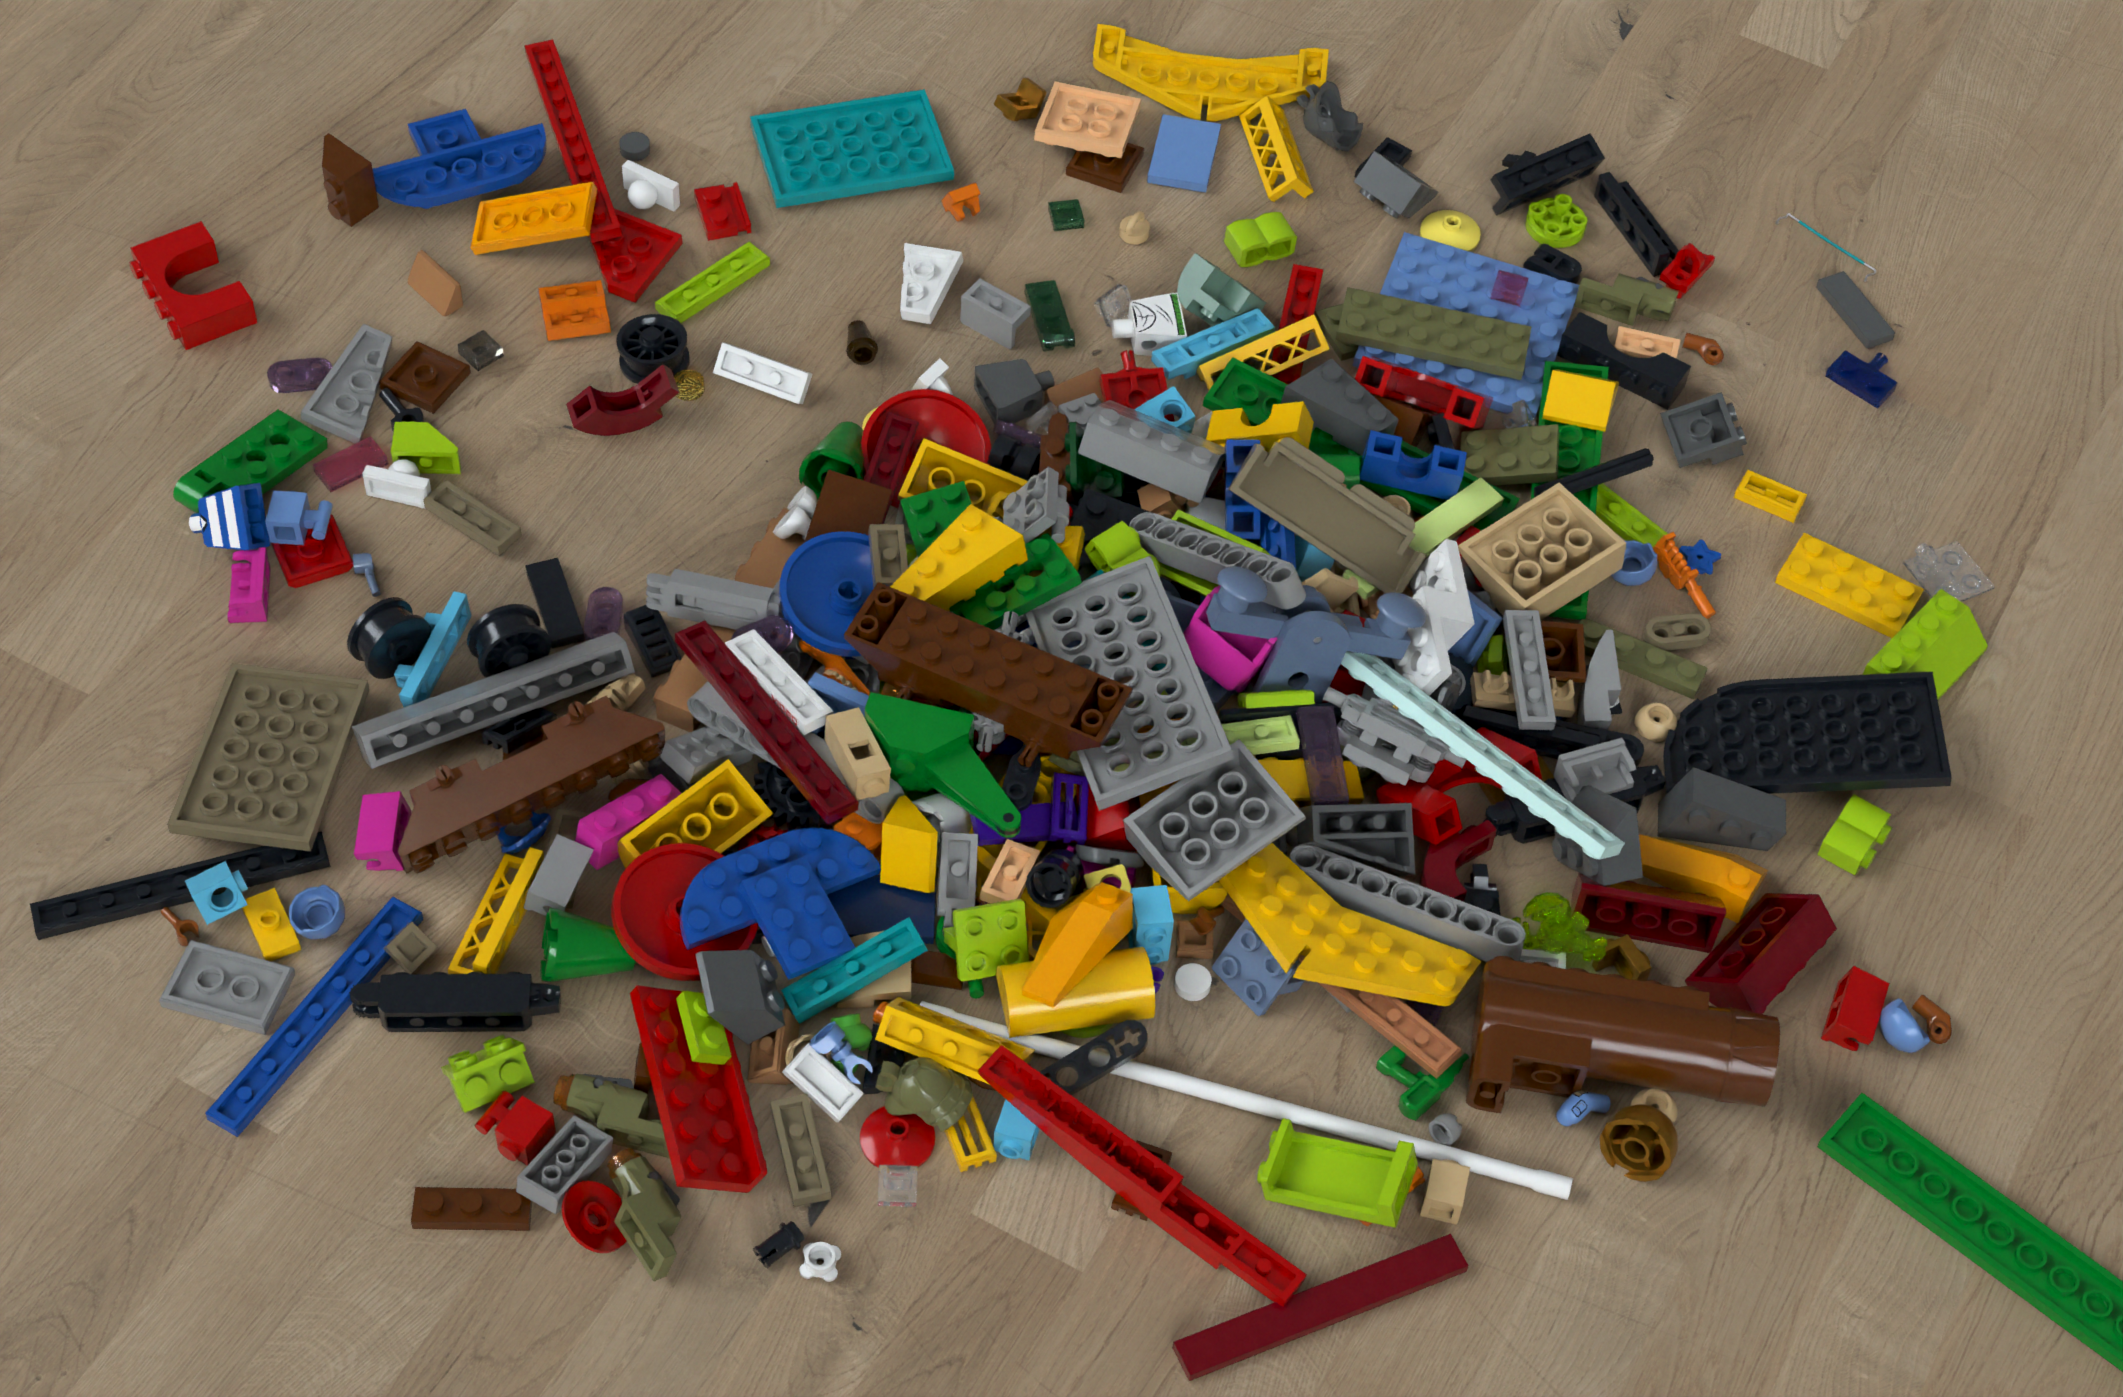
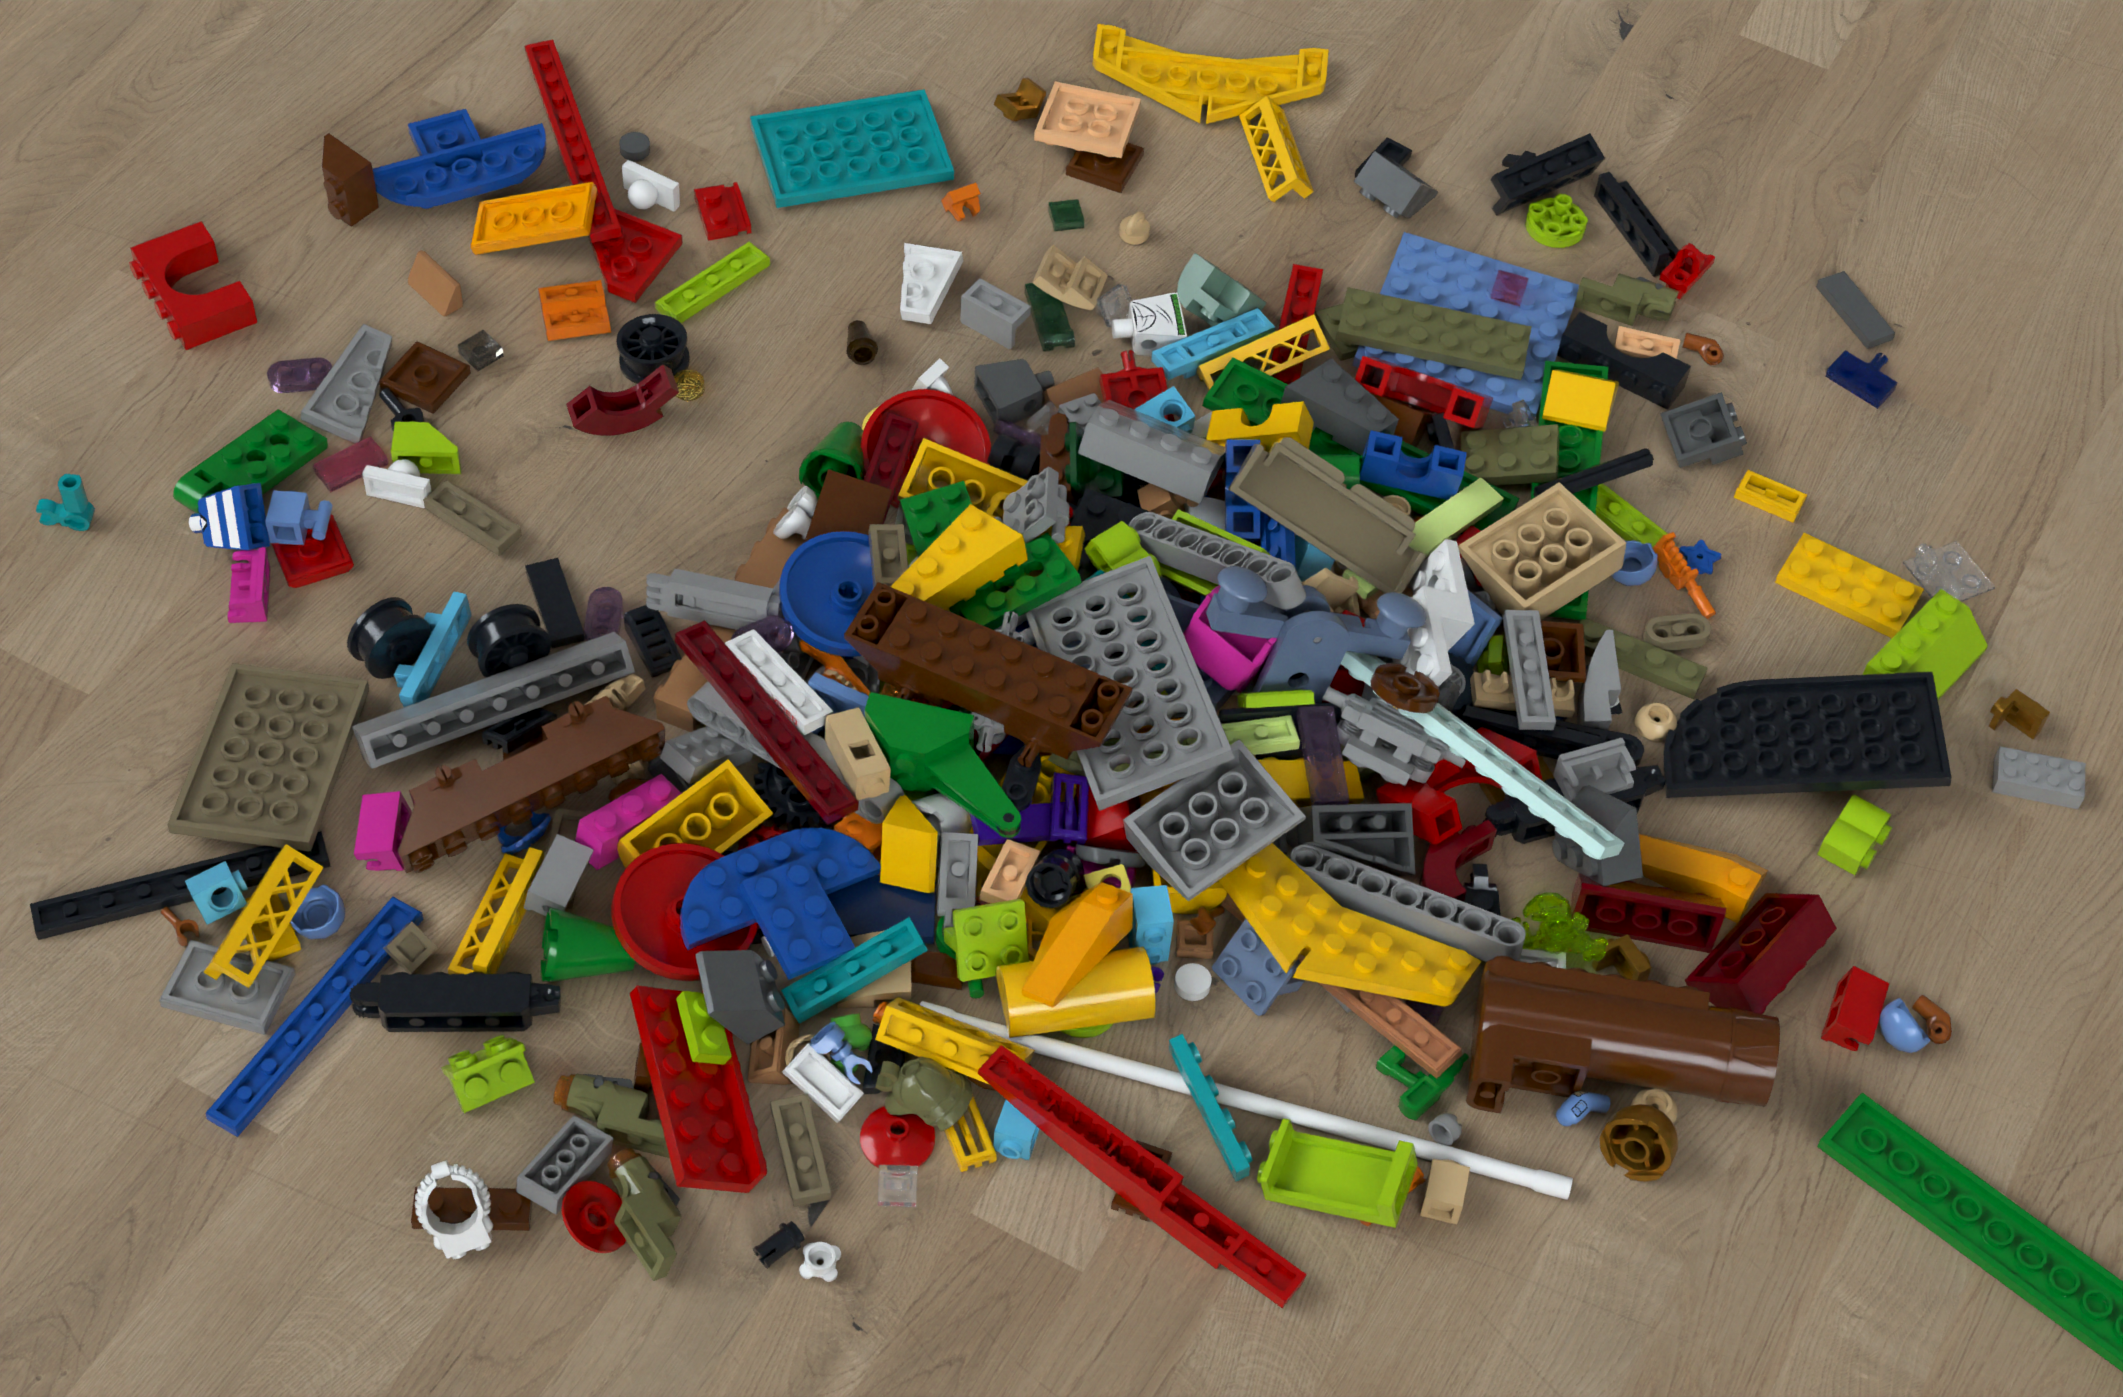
(74, 511): none -> teal bar
(250, 915): none -> yellow fence
(364, 564): sand blue hand -> none
(458, 1237): none -> white piece
(519, 1131): red brick -> none
(762, 373): white plate -> none
(1069, 281): none -> tan slope
(1086, 1071): black beam -> none
(1184, 153): medium blue tile -> none
(1217, 1120): none -> teal plate
(1260, 239): lime brick -> none
(1319, 1307): dark red tile -> none
(1327, 118): dark grey helmet -> none
(1404, 690): none -> reddish brown tile
(1451, 229): light yellow dish -> none
(1561, 267): black plate -> none
(1721, 813): dark grey wedge -> none
(1830, 242): teal piece -> none
(2019, 712): none -> pearl gold bracket
(2039, 777): none -> light grey piece

